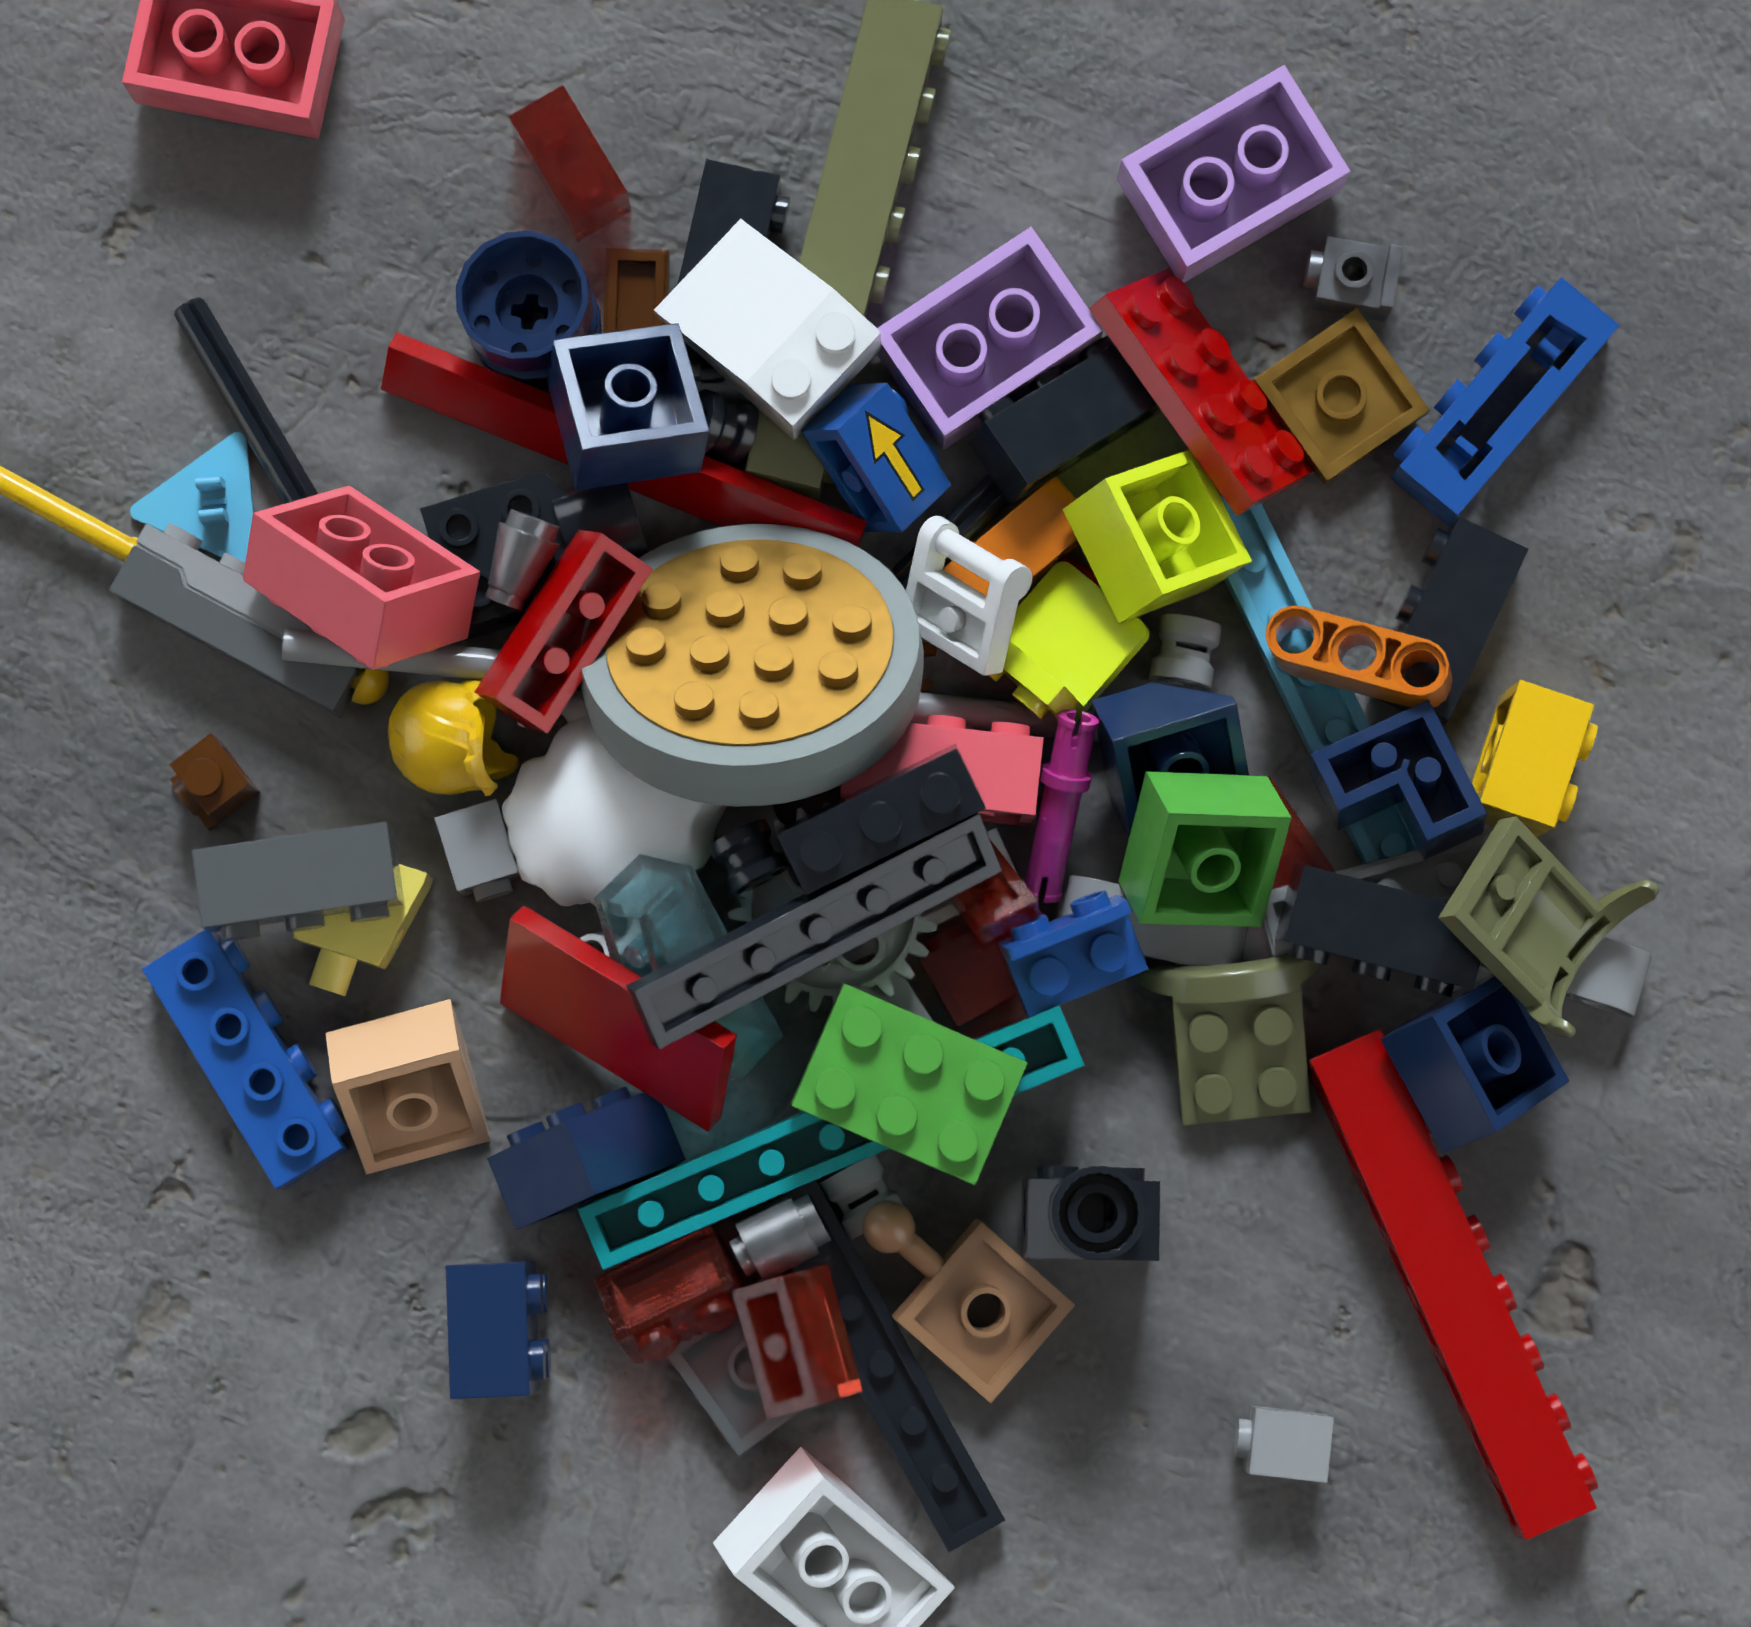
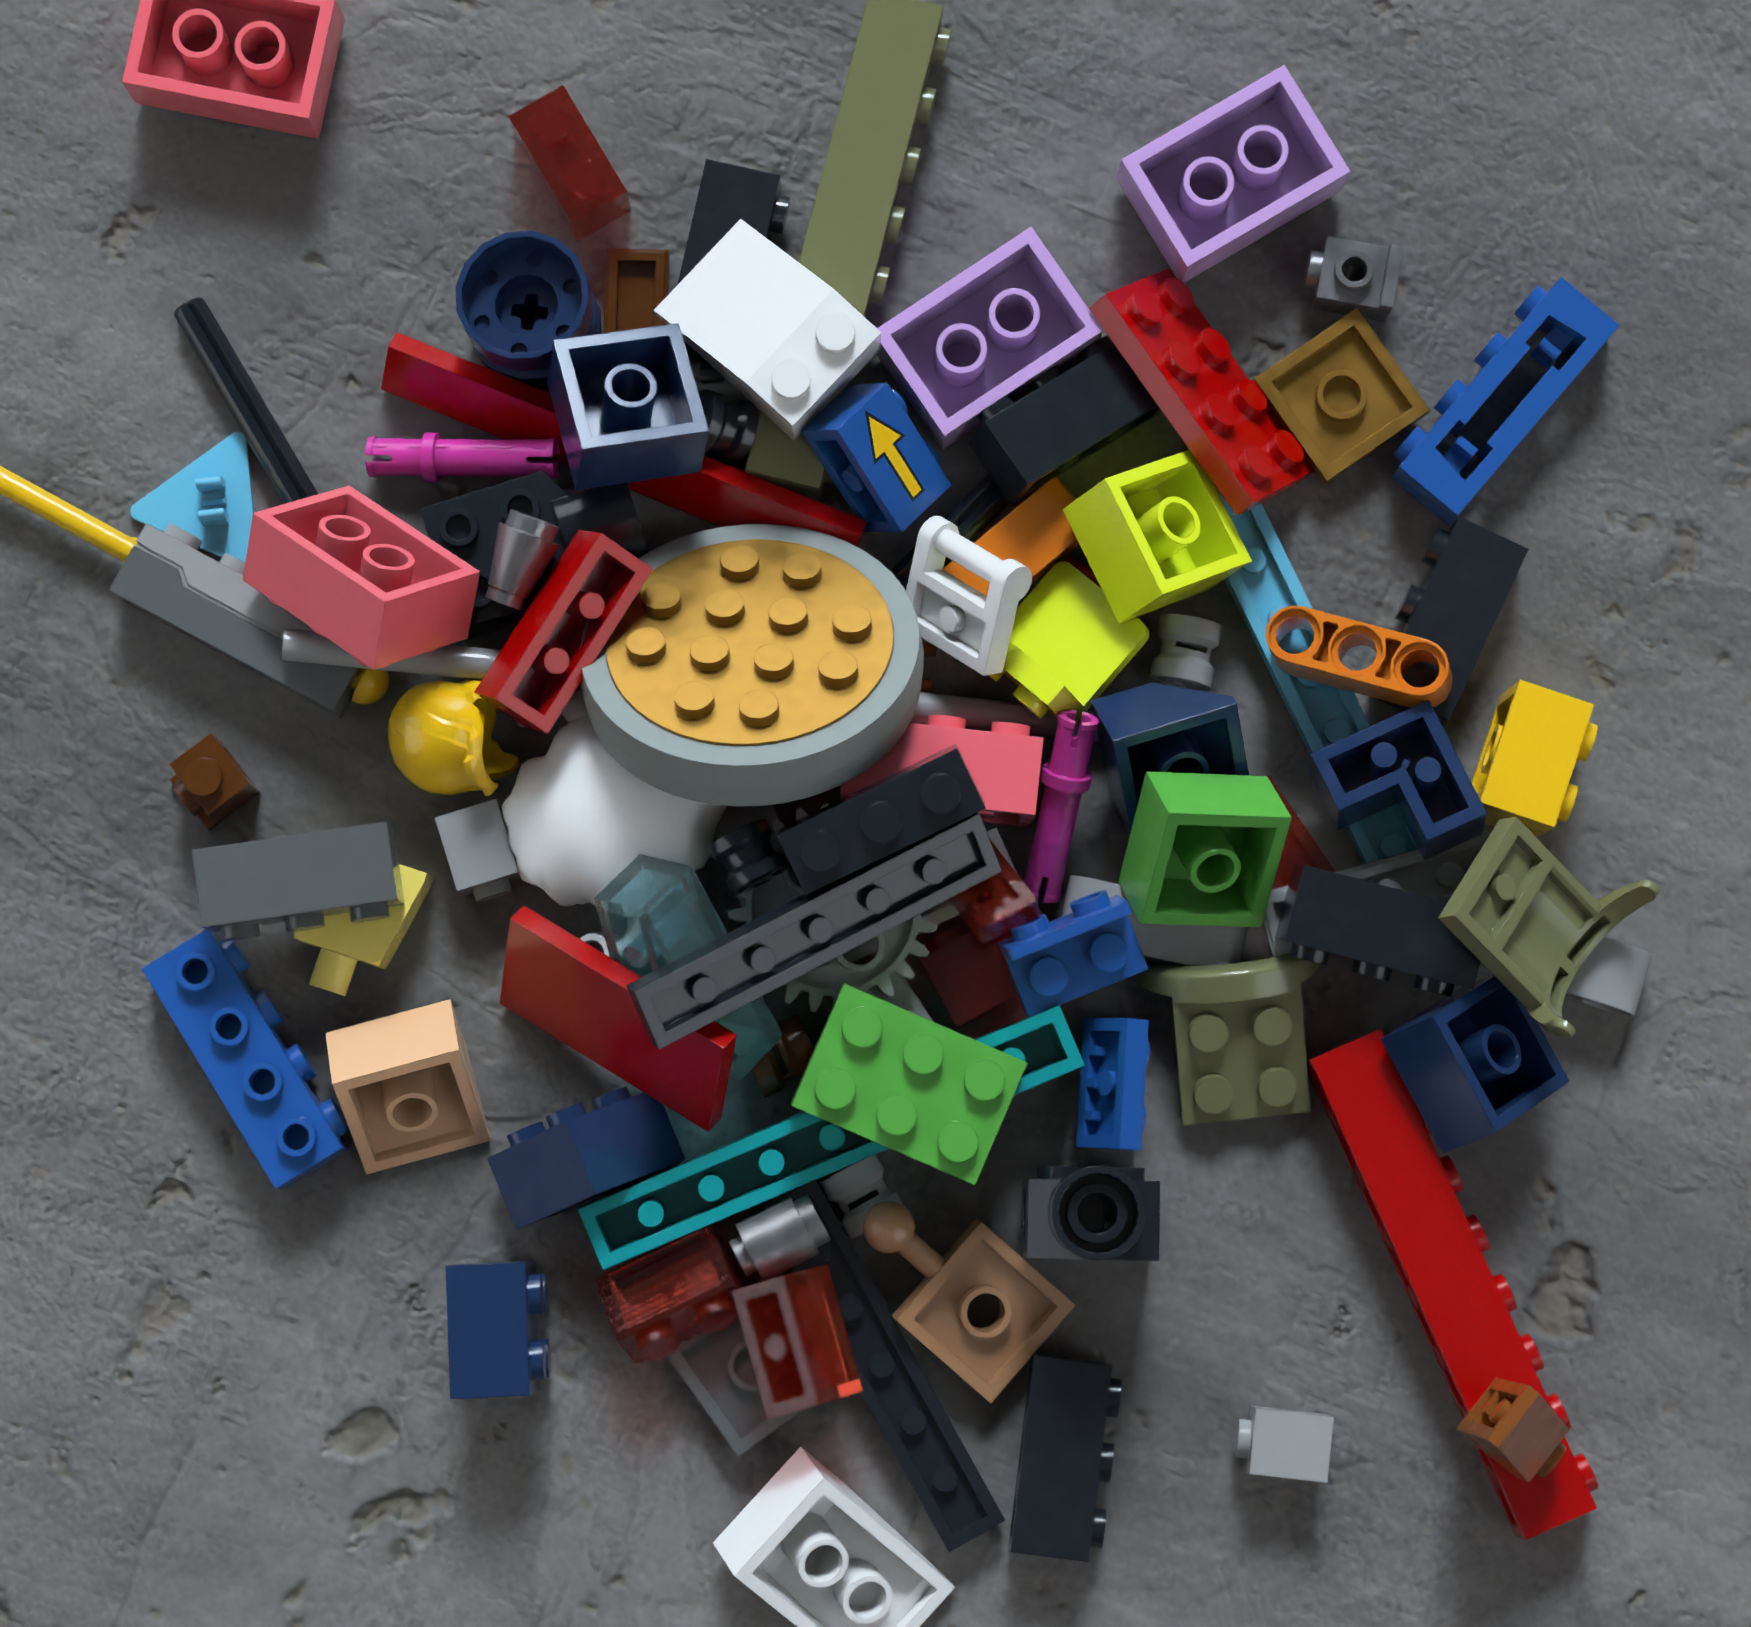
(441, 457): none -> dark pink pin
(795, 1052): none -> reddish brown wheel
(1063, 1458): none -> black brick
(1112, 1083): none -> blue bracket
(1516, 1429): none -> dark orange slope

